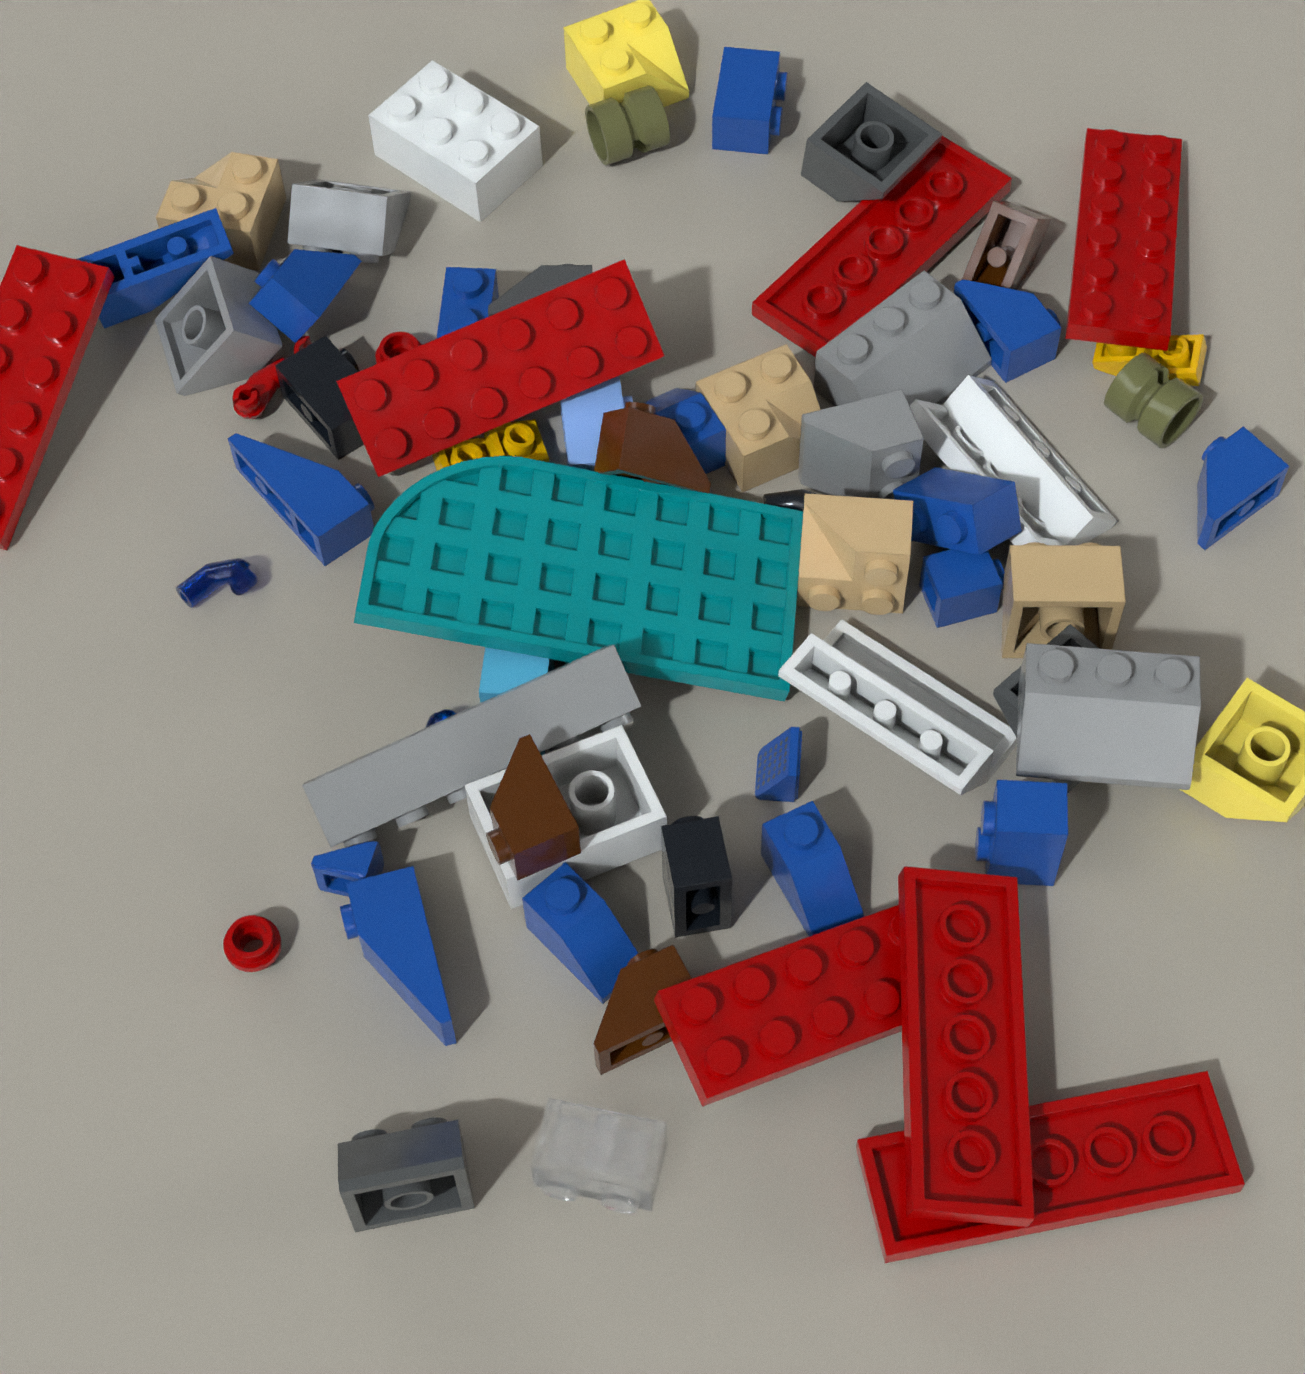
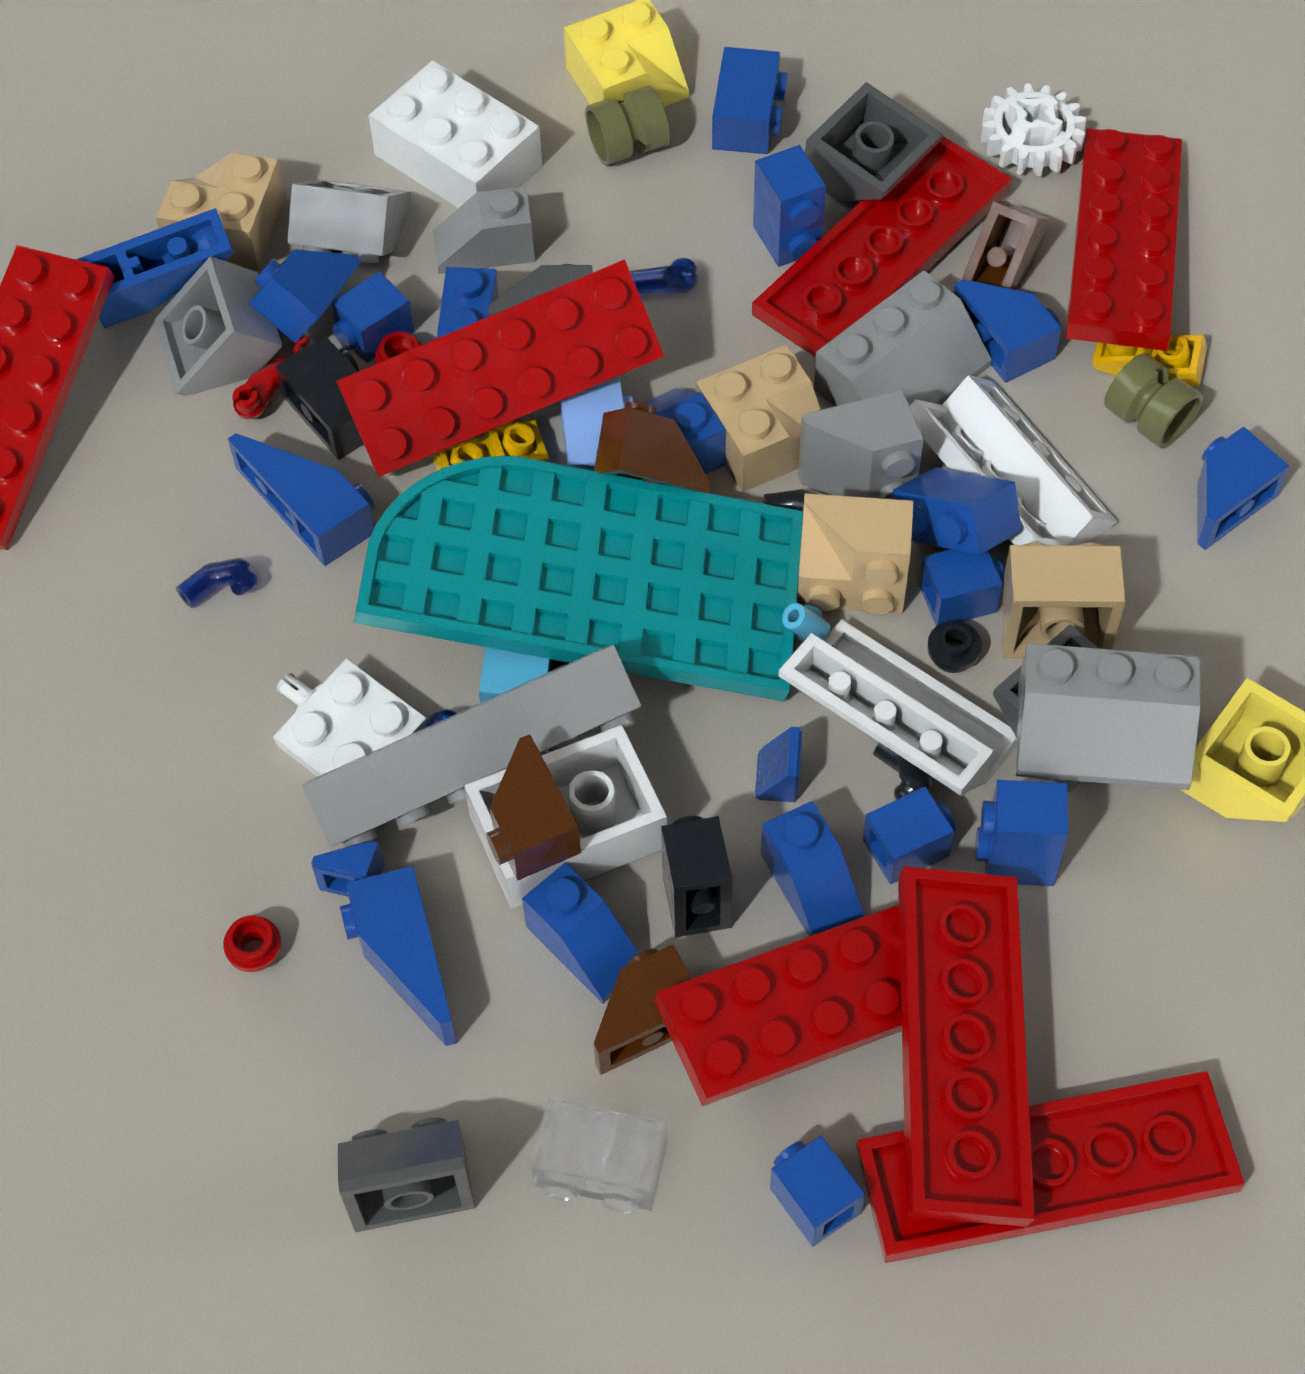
(342, 719): none -> white plate
(370, 314): none -> blue brick
(487, 231): none -> light grey slope
(674, 278): none -> clear blue arm
(788, 204): none -> blue brick
(805, 621): none -> medium azure arm
(815, 1189): none -> blue brick
(909, 833): none -> blue brick
(911, 776): none -> black arm
(954, 658): none -> black plate
(1033, 129): none -> white gear

